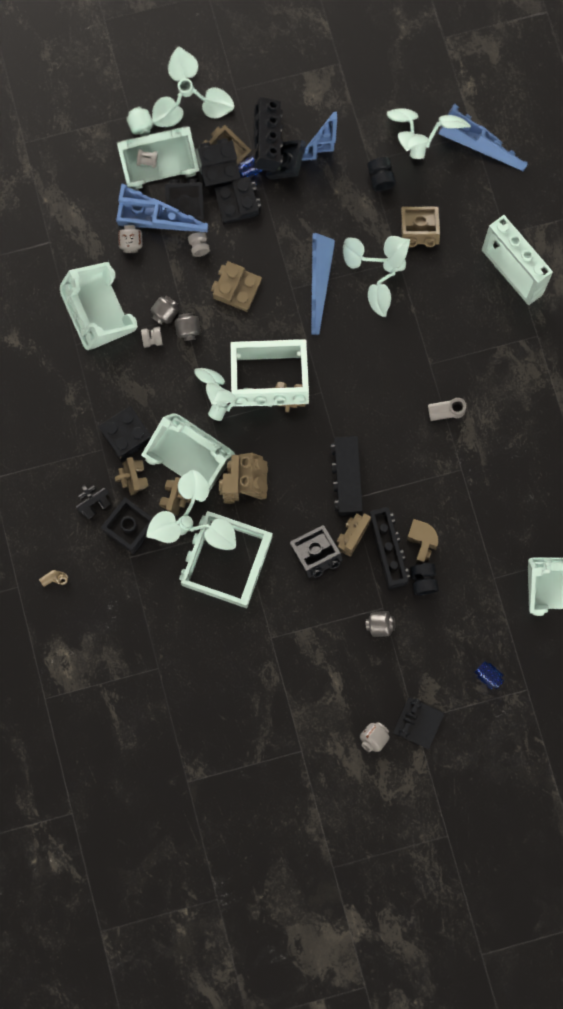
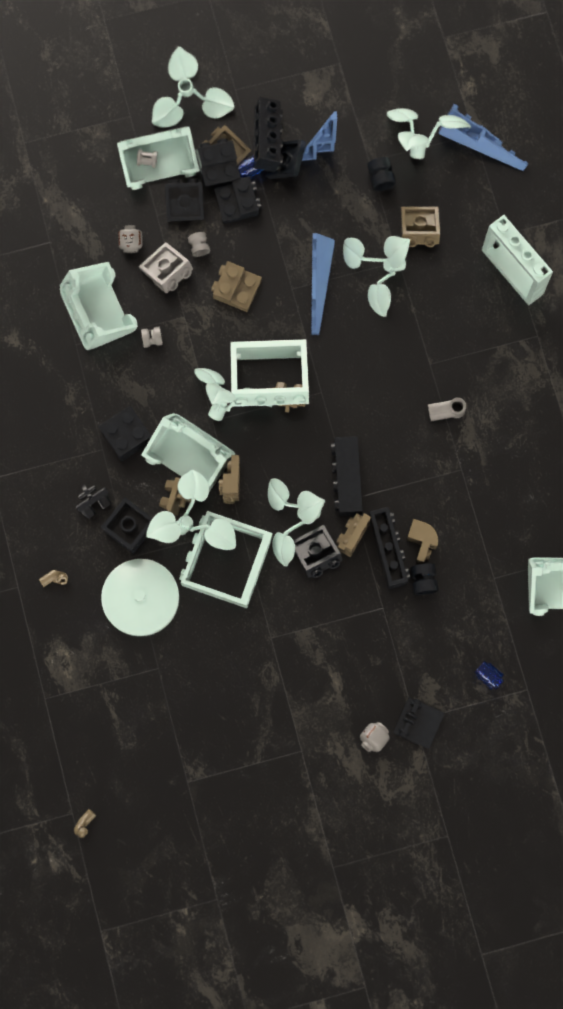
(80, 828): none -> dark tan arm
(129, 478): dark tan hips -> none
(140, 121): light aqua head -> none
(140, 597): none -> light aqua dish
(151, 213): medium blue wedge -> none
(164, 310): flat silver head -> none
(166, 268): none -> light grey plate
(187, 326): flat silver head -> none
(253, 475): dark tan plate -> none
(308, 512): none -> light aqua plant
(380, 624): flat silver head -> none

